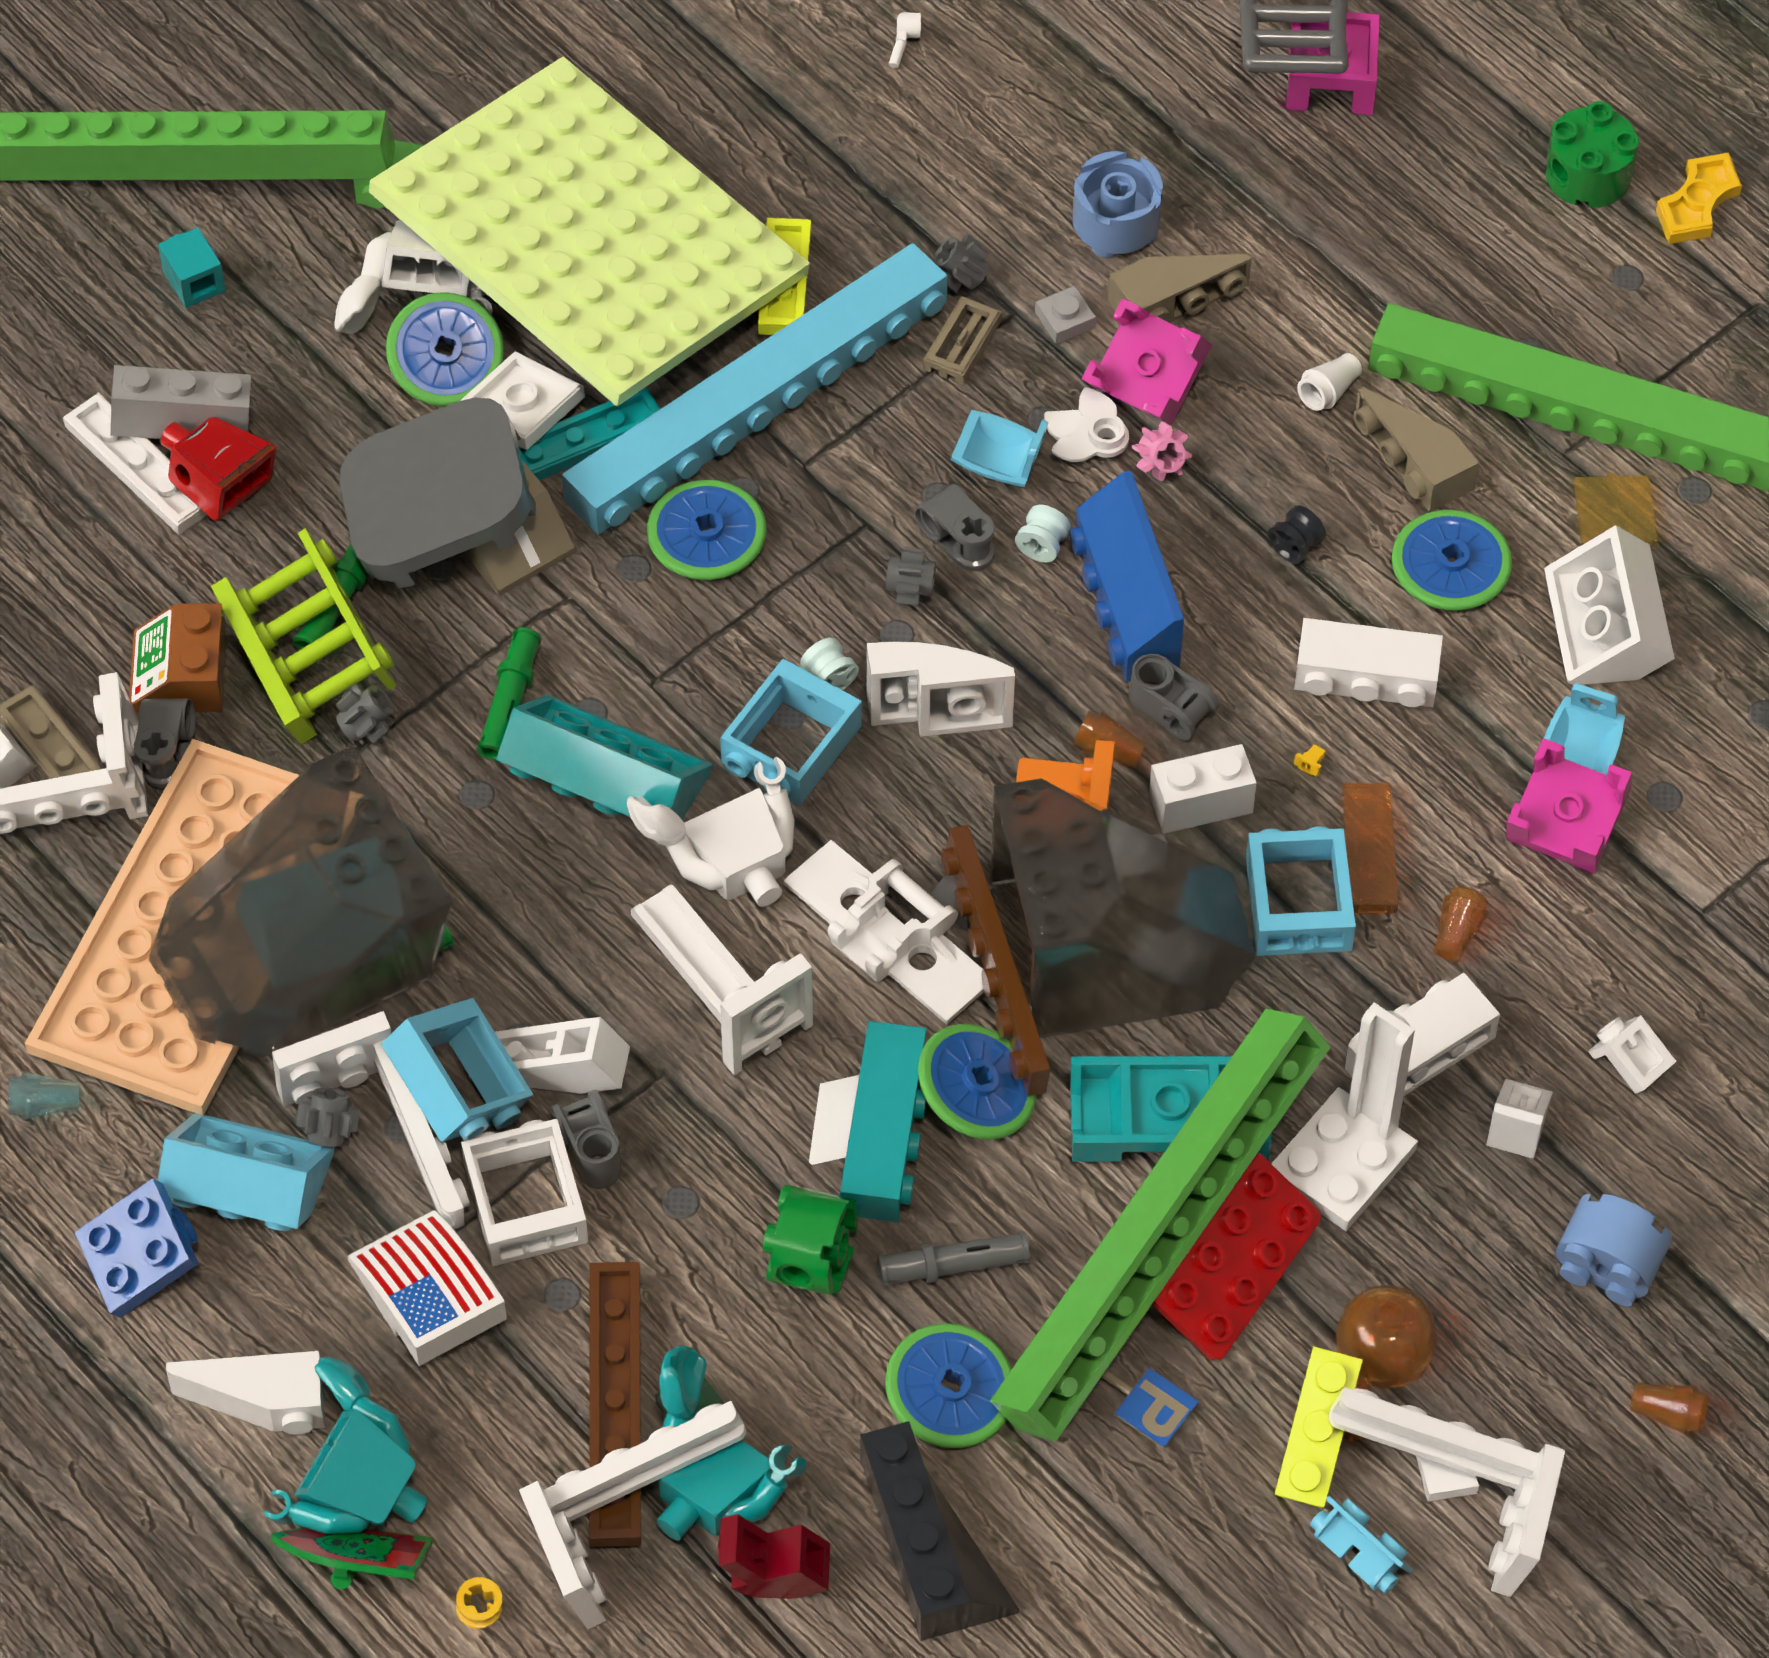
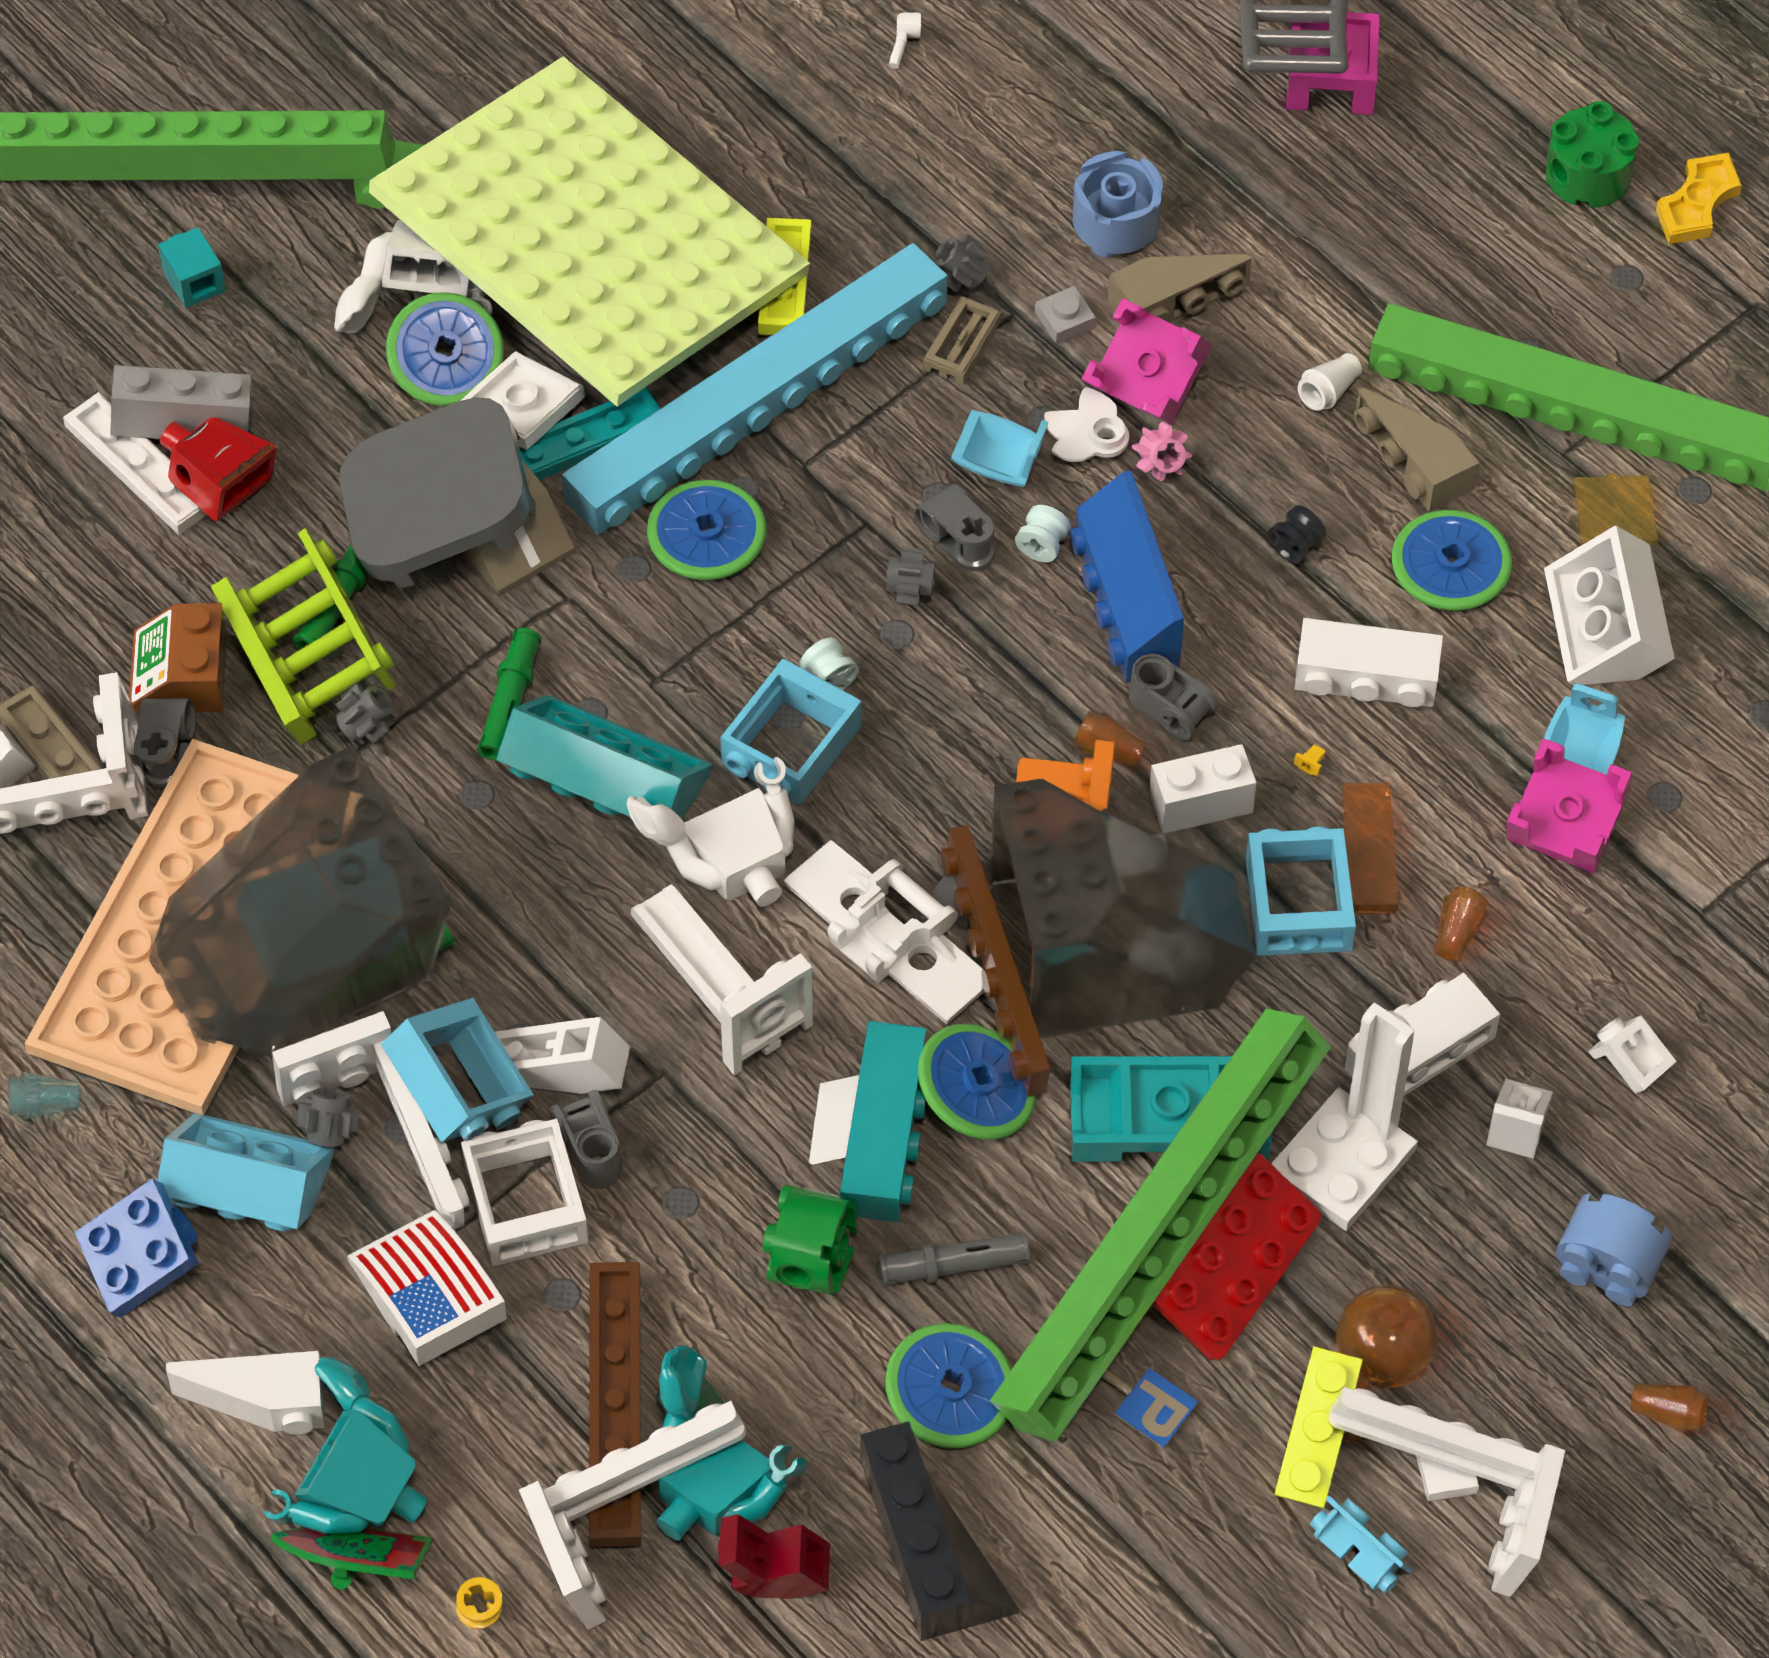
(938, 687): white slope -> none

